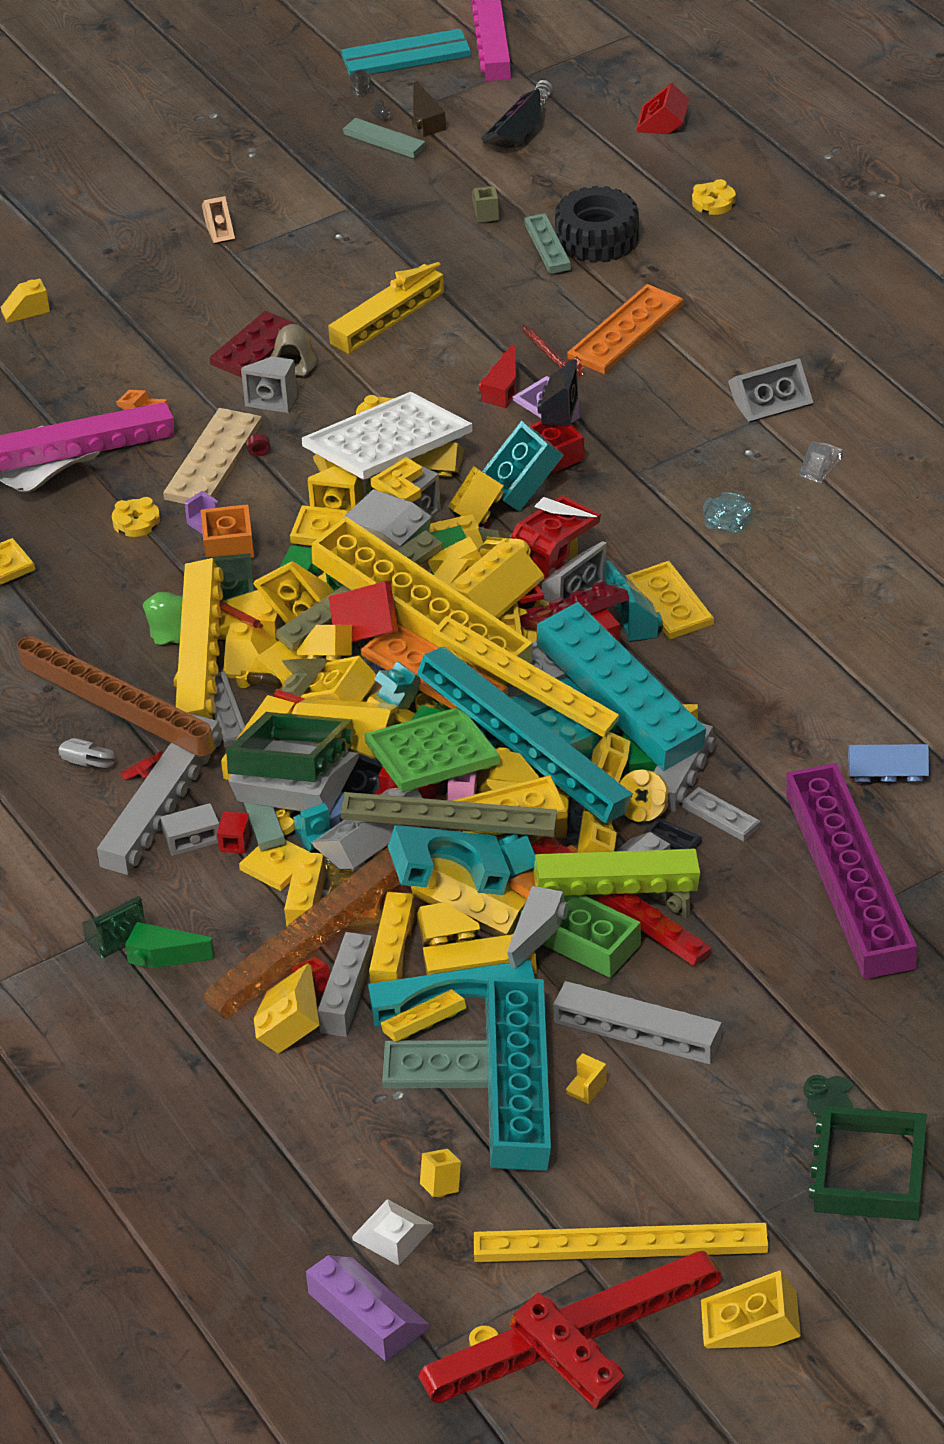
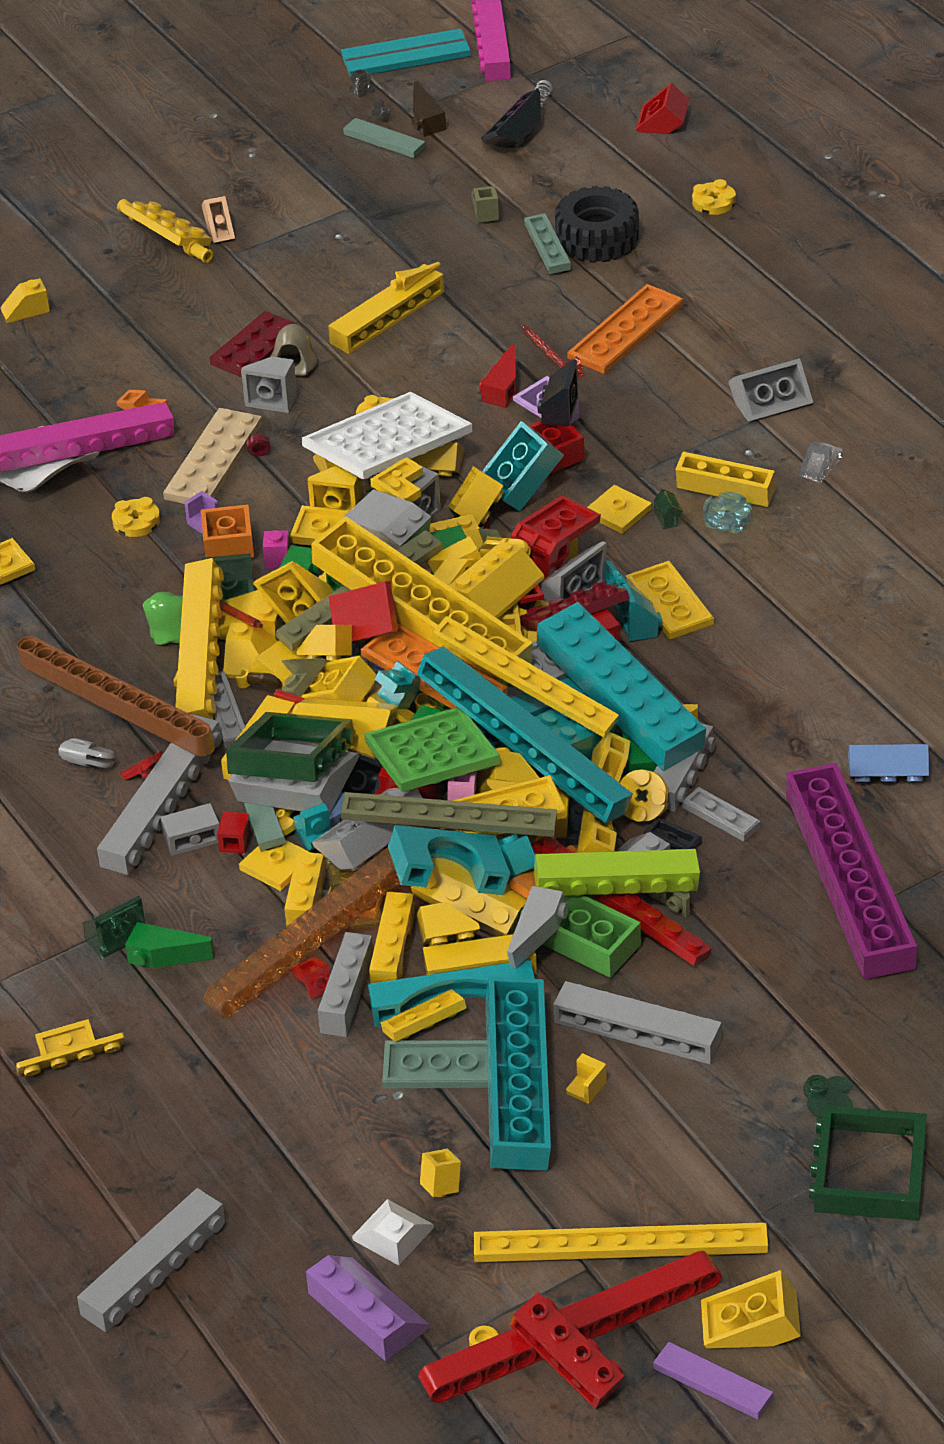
(67, 1044): none -> yellow bracket
(151, 1260): none -> light grey brick
(170, 227): none -> yellow plate
(275, 548): none -> dark pink slope
(287, 1011): yellow slope -> none
(559, 508): white sticker -> none
(620, 508): none -> yellow plate
(667, 509): none -> clear green piece
(713, 1380): none -> medium lavender tile
(719, 476): none -> yellow brick

